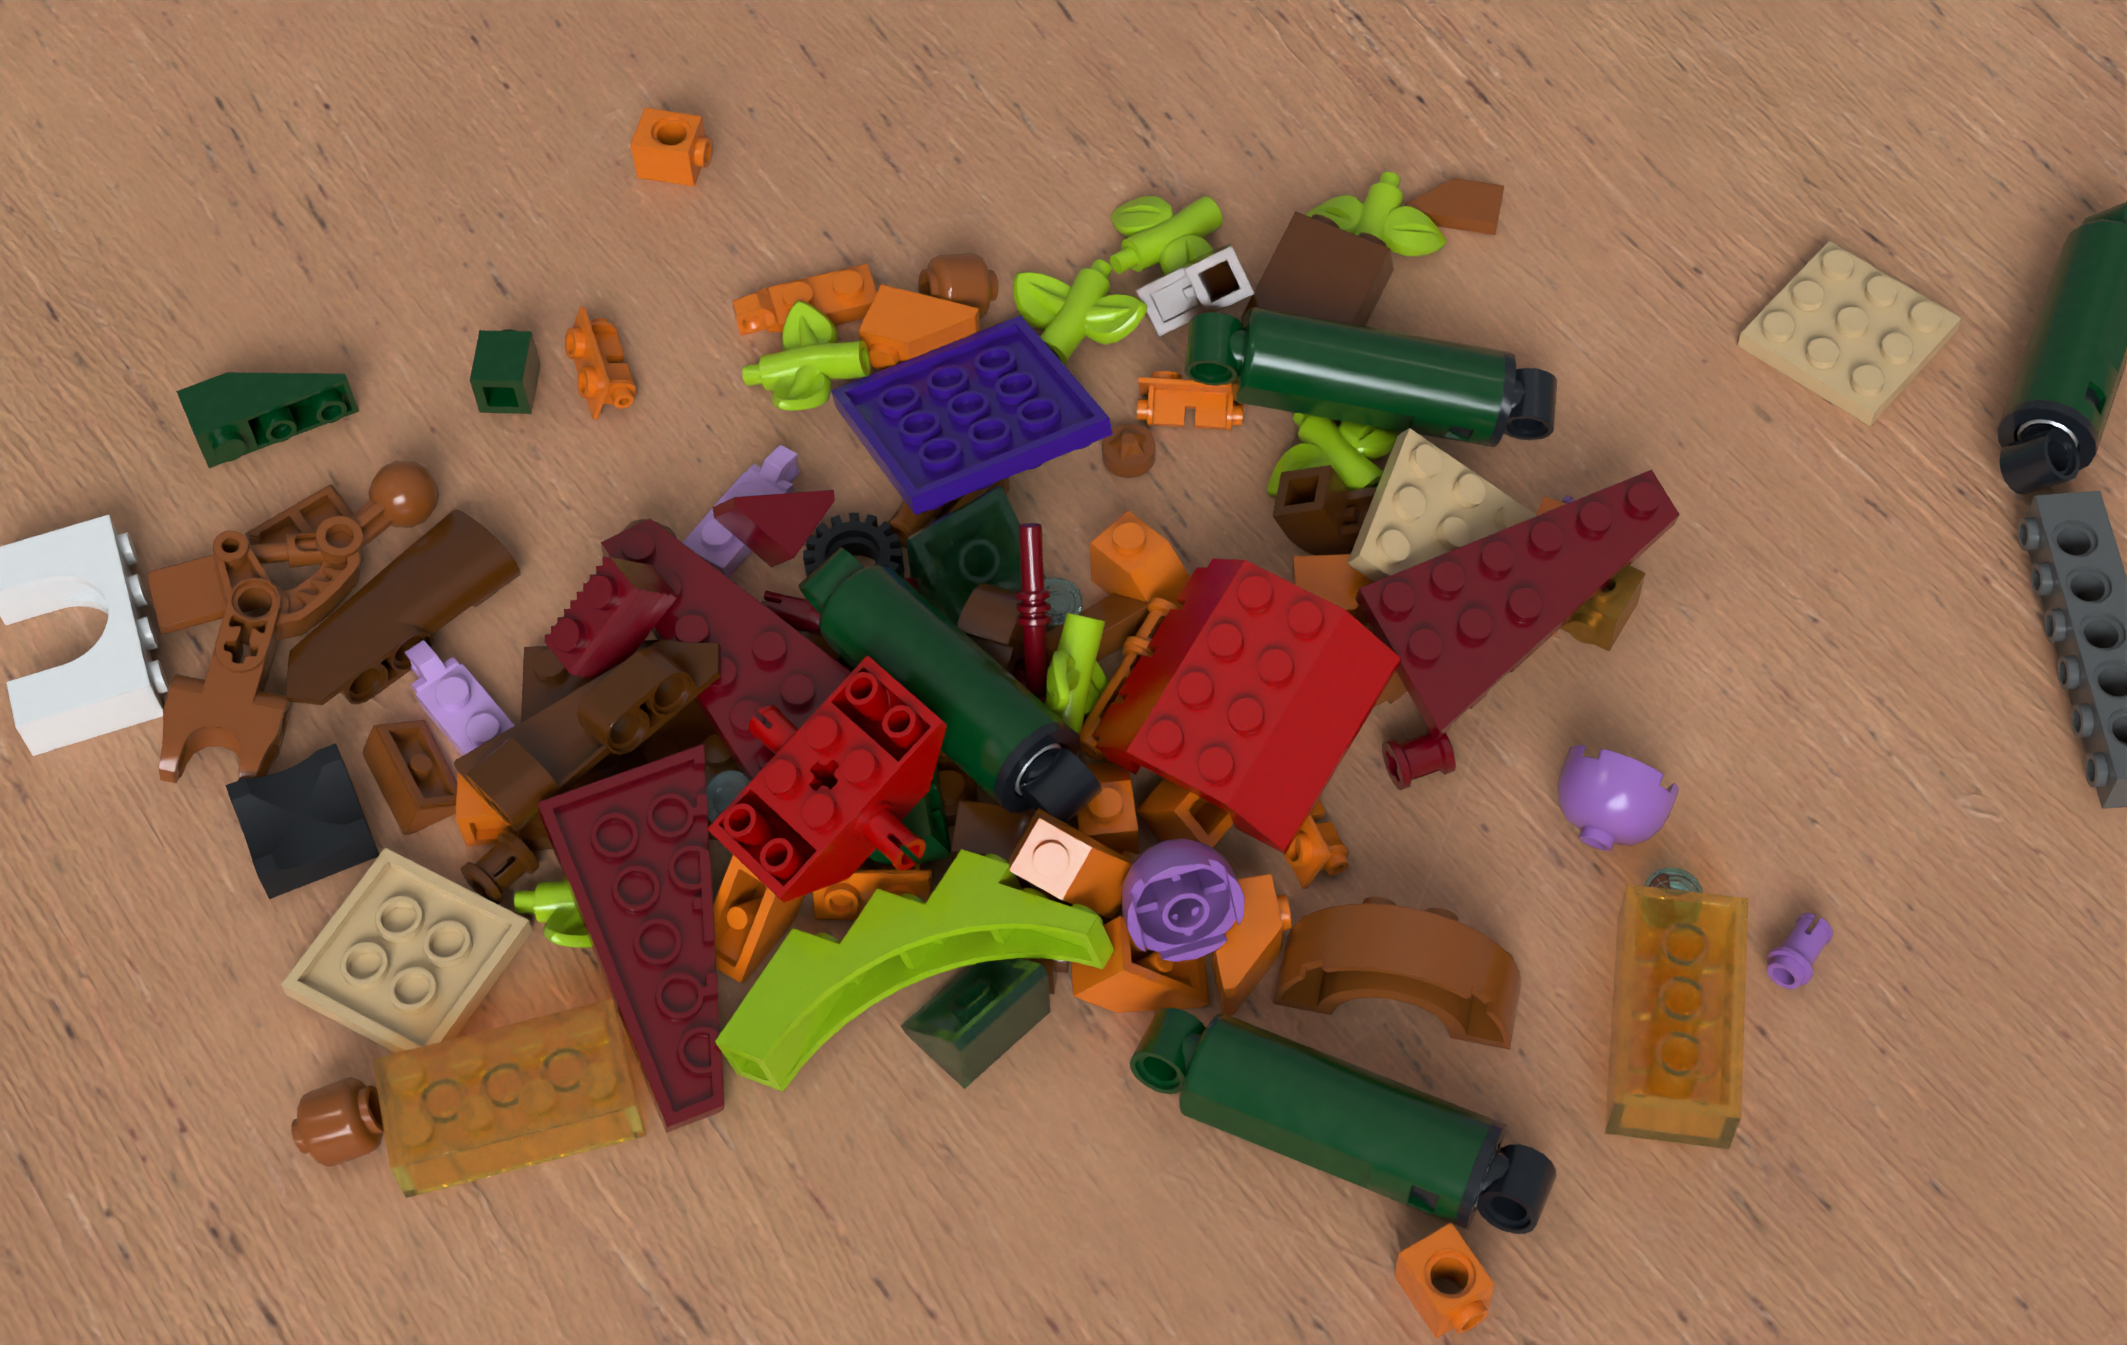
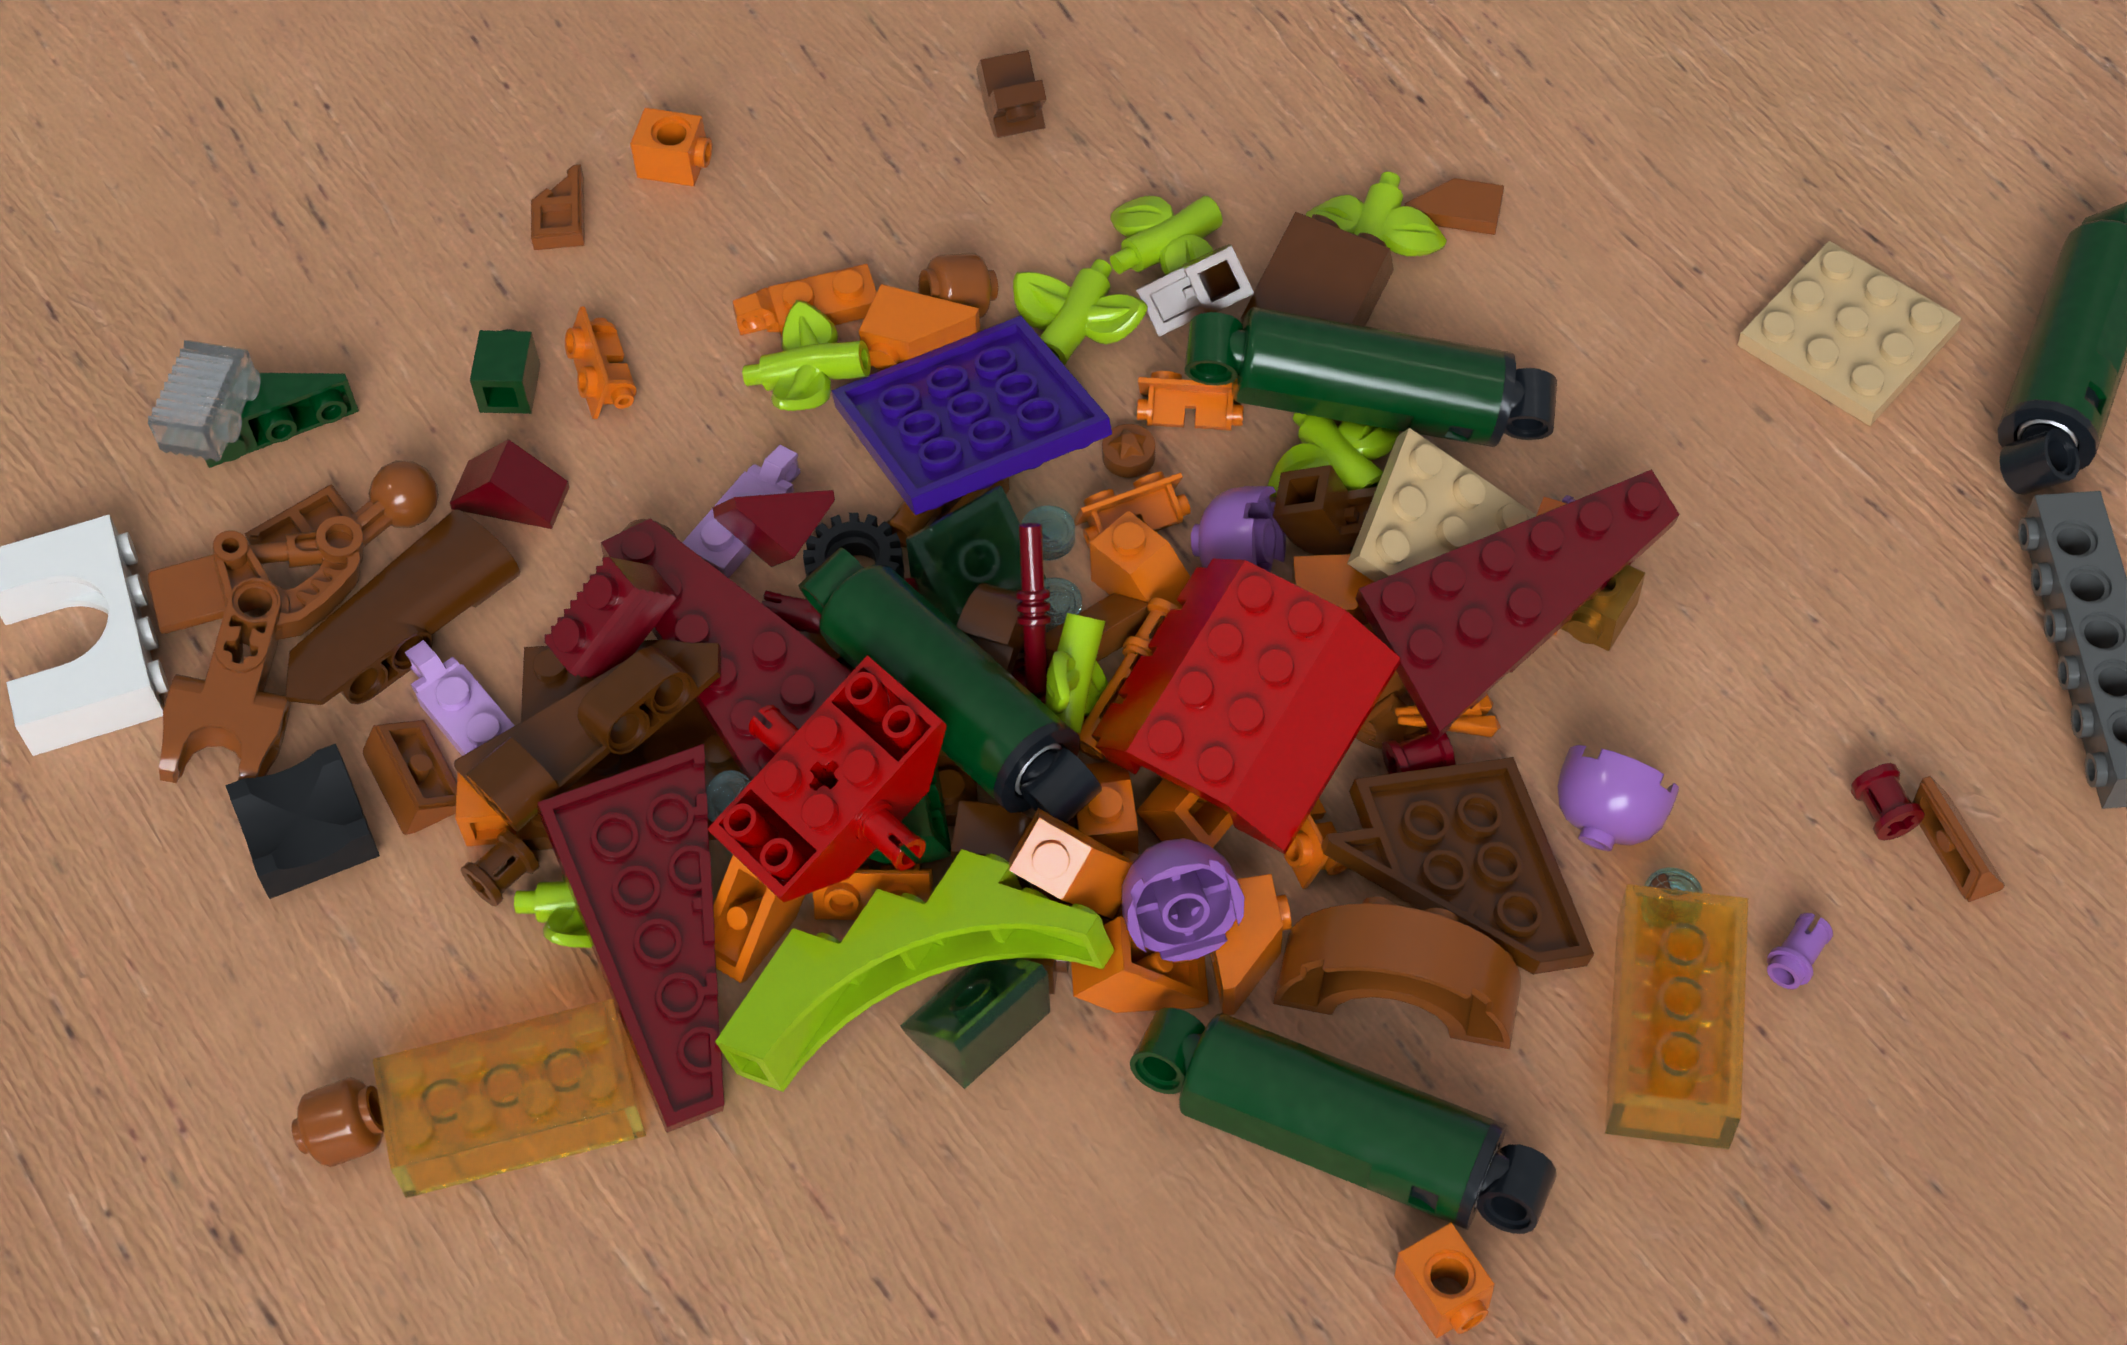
(204, 400): none -> clear brick
(406, 956): tan plate -> none
(510, 487): none -> dark red slope
(559, 213): none -> dark orange tile
(1011, 94): none -> reddish brown brick
(1057, 530): none -> clear light blue tile
(1150, 500): none -> orange hinge
(1240, 527): none -> medium lavender cylinder
(1383, 724): none -> dark orange tile
(1467, 846): none -> reddish brown wing
(1471, 722): none -> orange piece
(1887, 801): none -> dark red bush
(1956, 843): none -> dark orange slope

